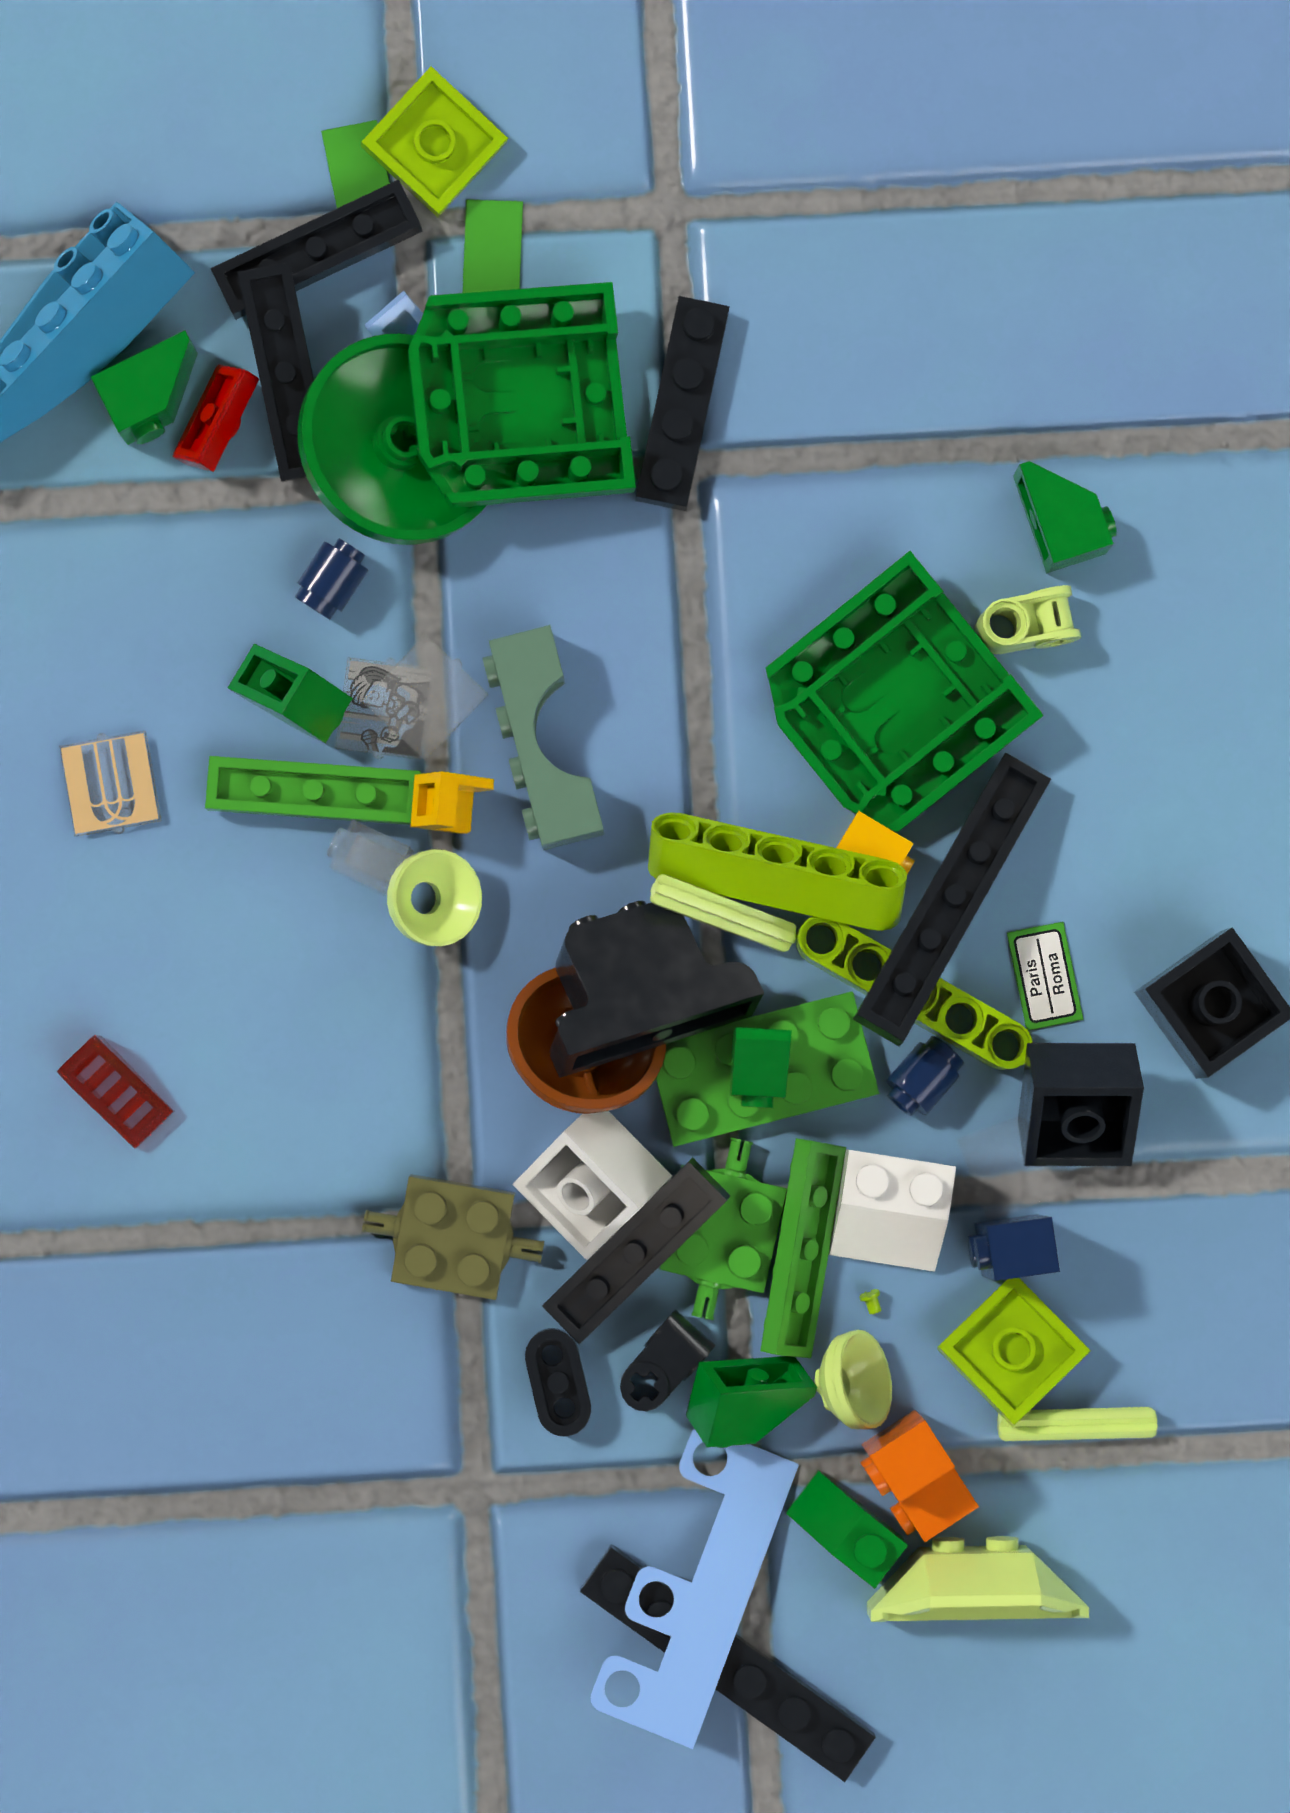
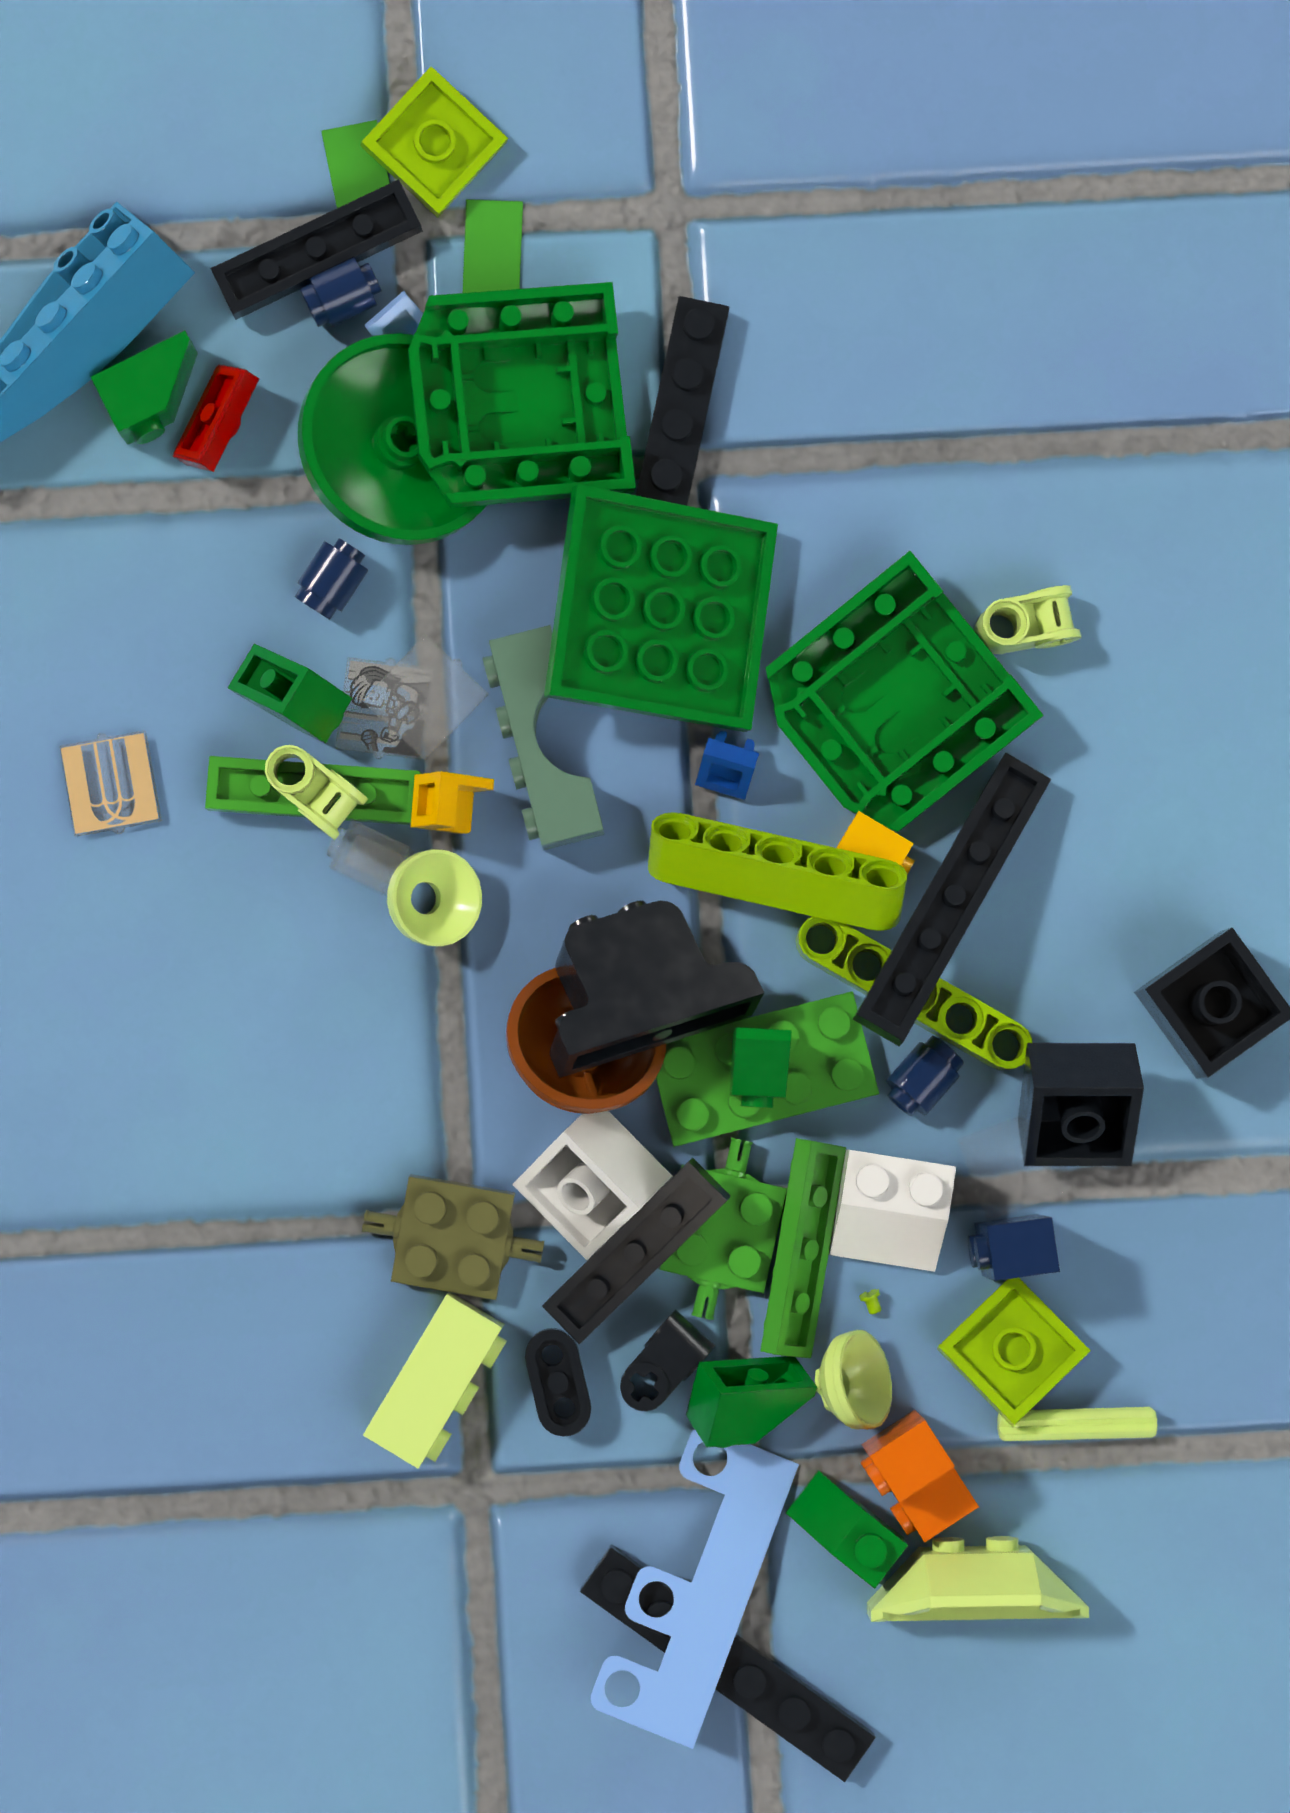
(80, 1060): clear red slope -> none
(279, 356): black plate -> none
(316, 790): none -> yellowish green piece
(341, 292): none -> dark blue brick
(436, 1381): none -> yellowish green brick
(661, 609): none -> green plate
(723, 913): yellowish green axle -> none
(727, 766): none -> blue tile
(1044, 976): sticker -> none
(1063, 517): green slope -> none

